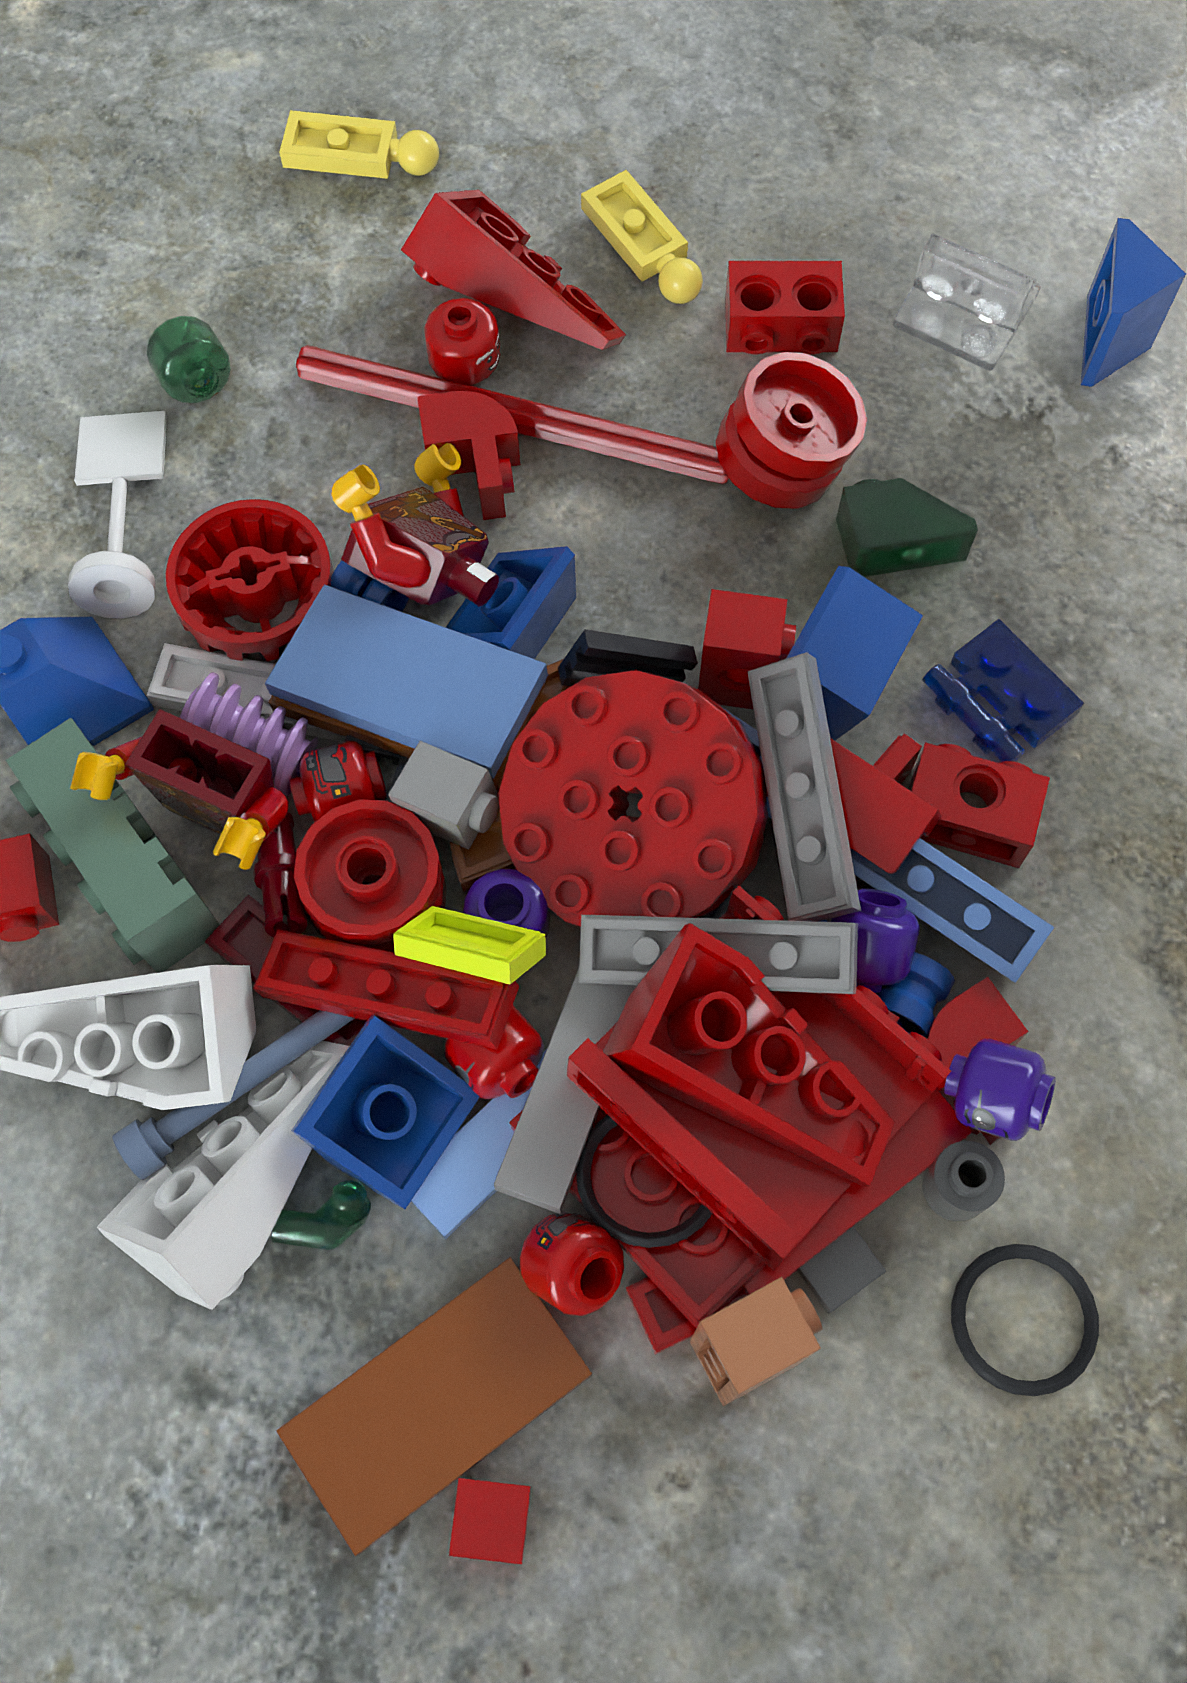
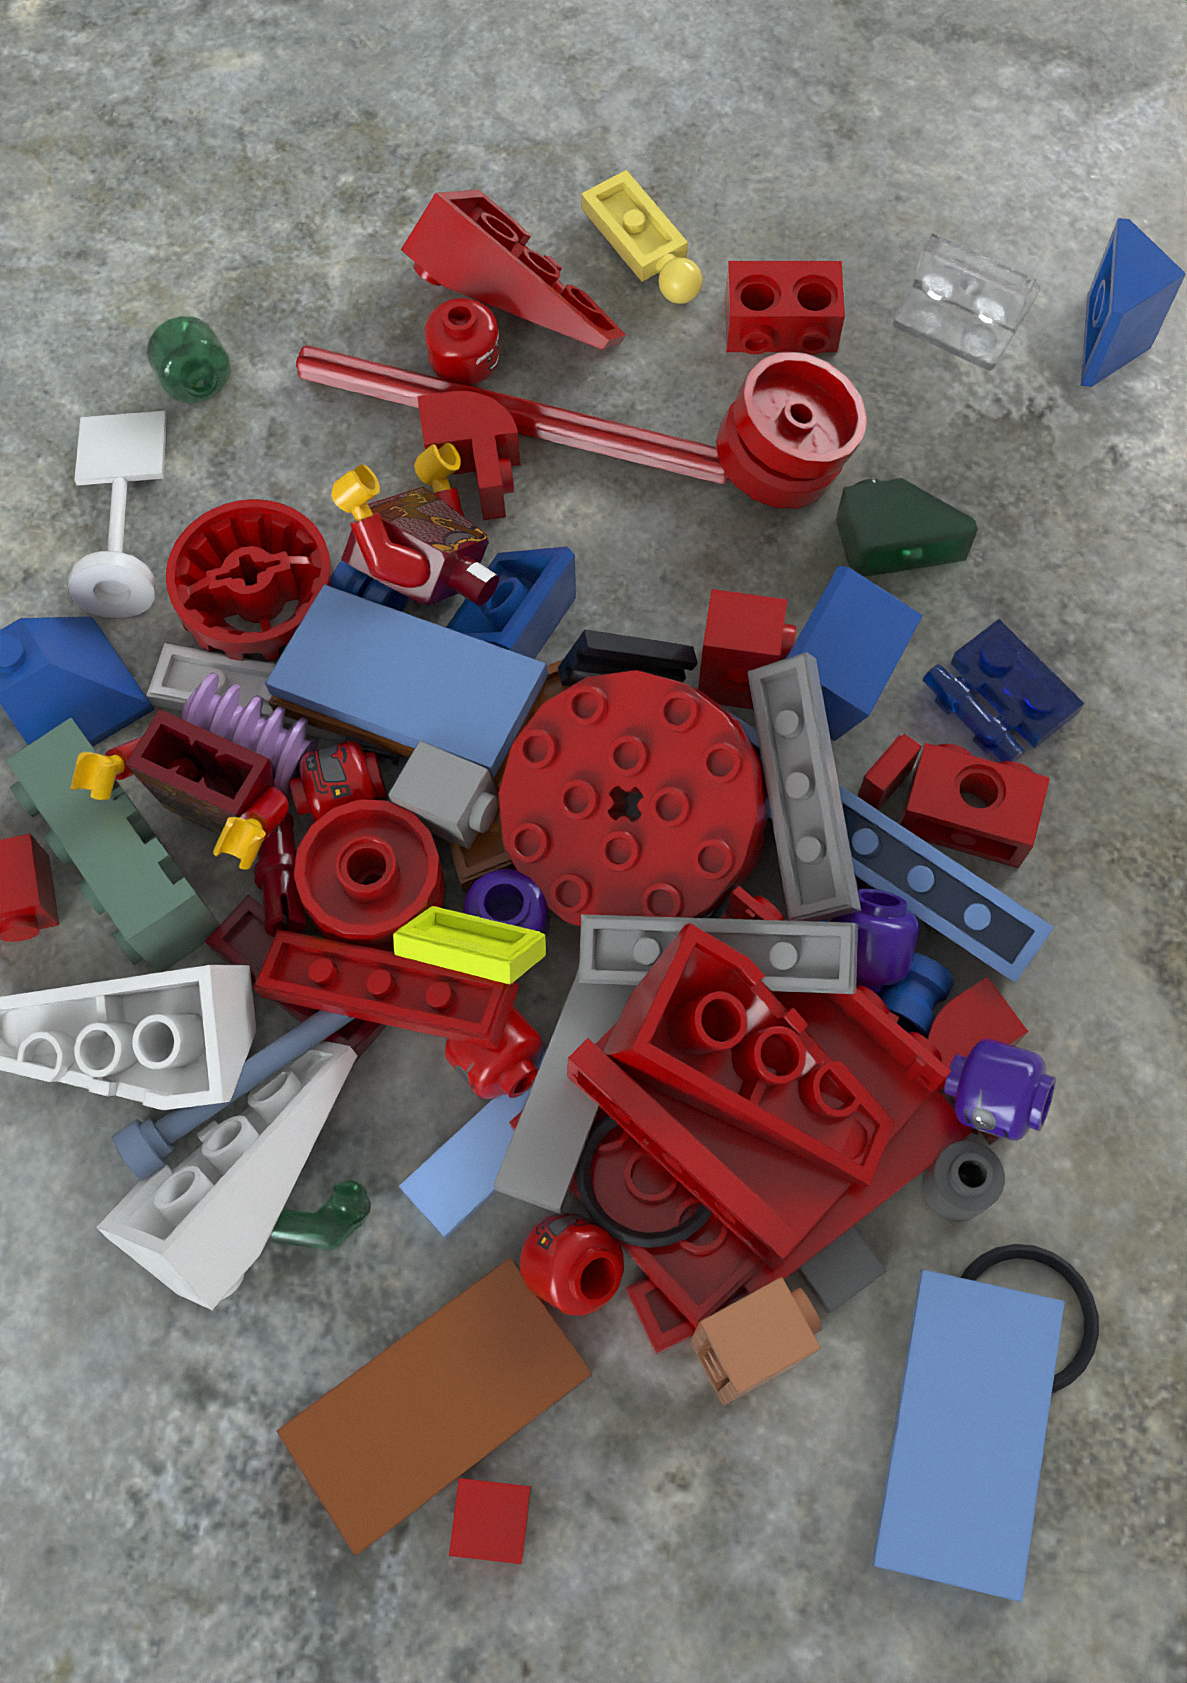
(354, 146): light yellow plate -> none
(386, 1113): blue slope -> none
(879, 812): red panel -> none
(969, 1435): none -> medium blue tile

